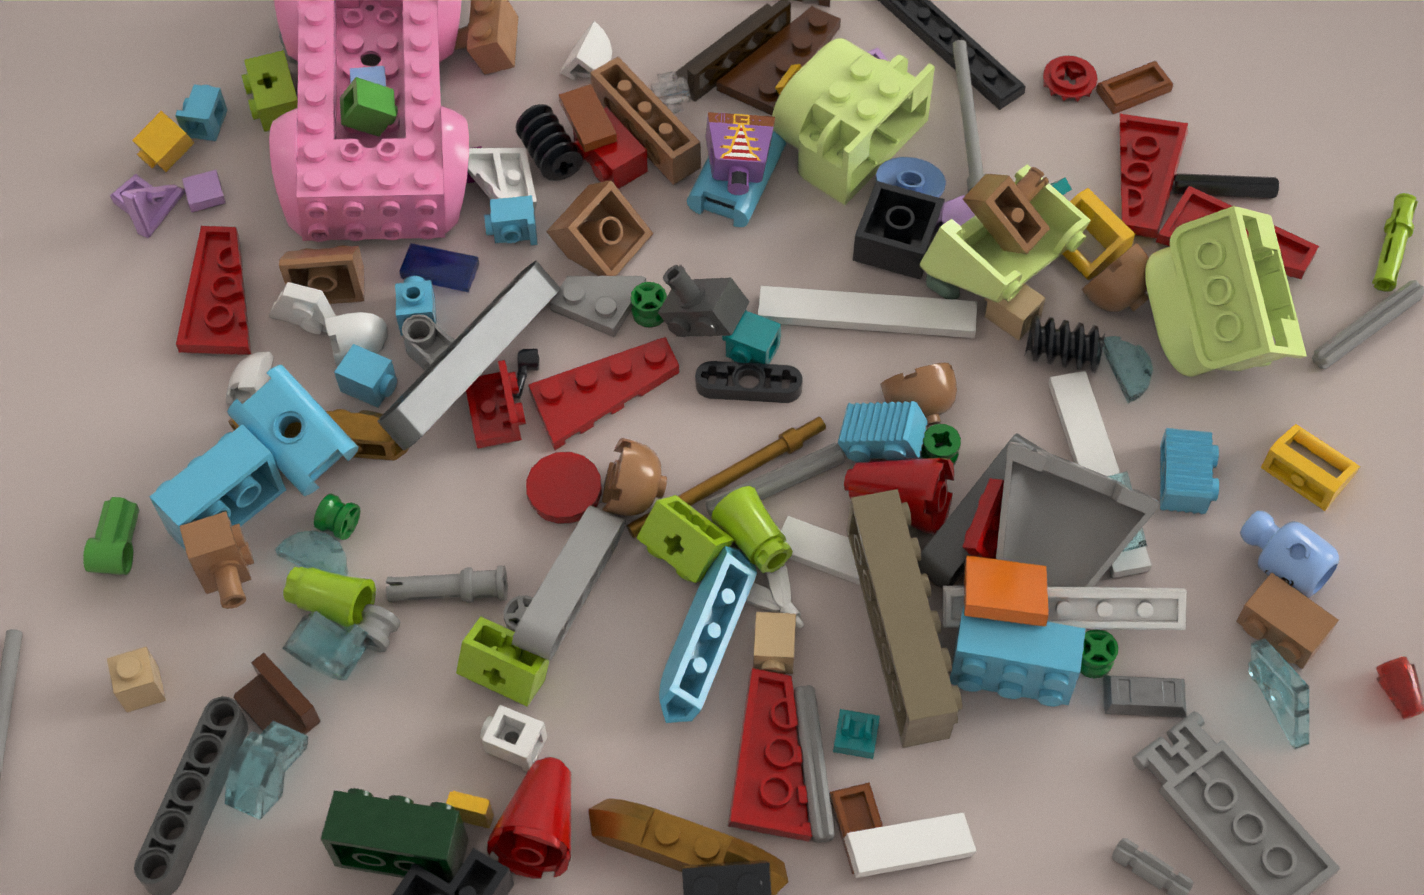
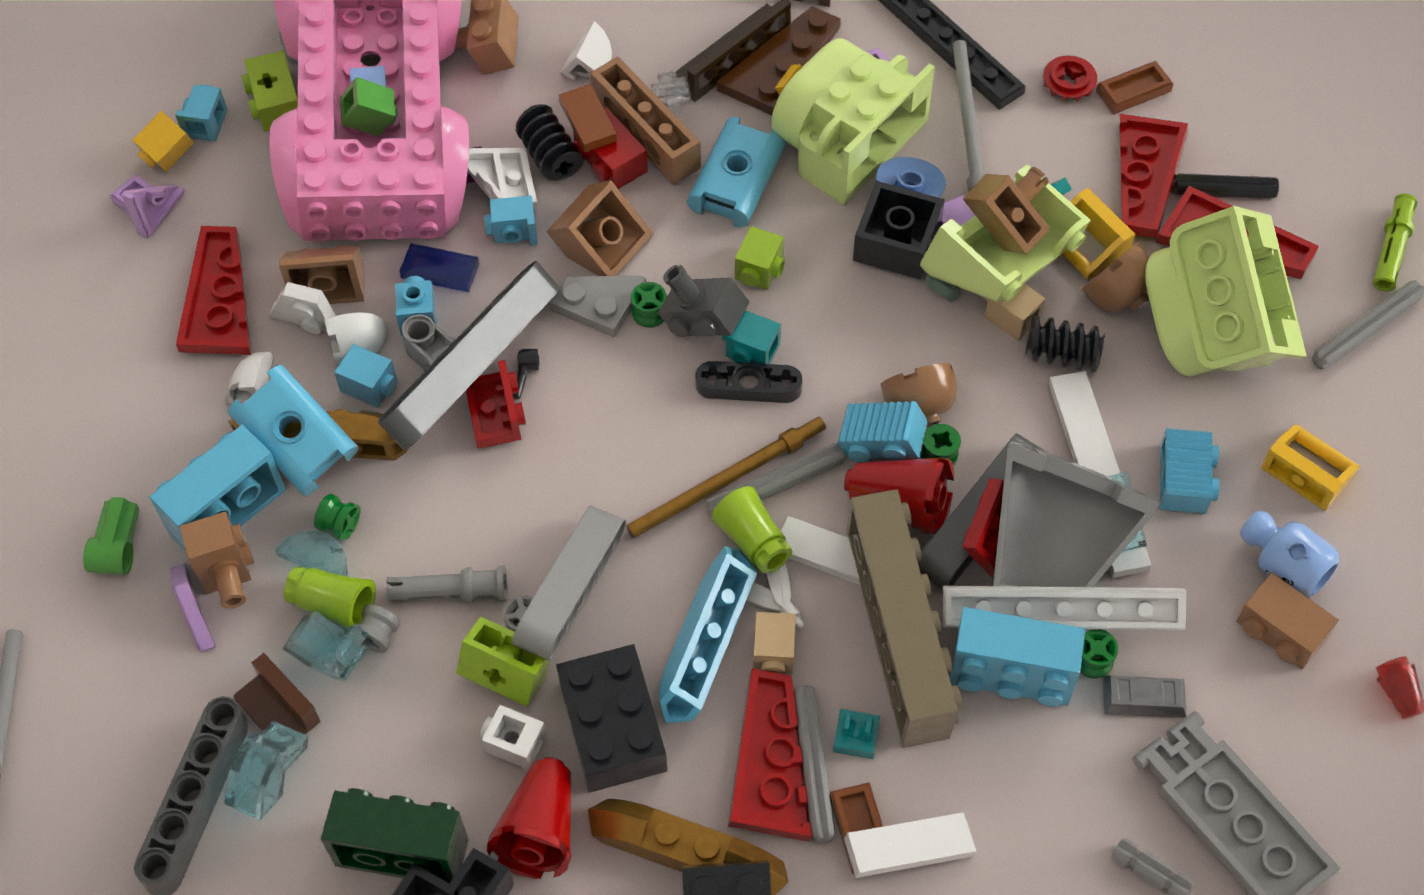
(136, 679): tan brick -> none
(190, 607): none -> lavender tile
(203, 190): lavender tile -> none
(472, 809): yellow tile -> none
(563, 487): red tile -> none
(584, 394): red wing -> none
(612, 718): none -> black brick
(633, 479): medium nougat cylinder -> none
(683, 538): lime brick -> none
(738, 148): medium lavender torso -> none
(760, 258): none -> lime brick
(868, 311): white tile -> none
(1005, 591): orange tile -> none
(1130, 366): clear light blue tile -> none
(1283, 691): clear light blue wing -> none

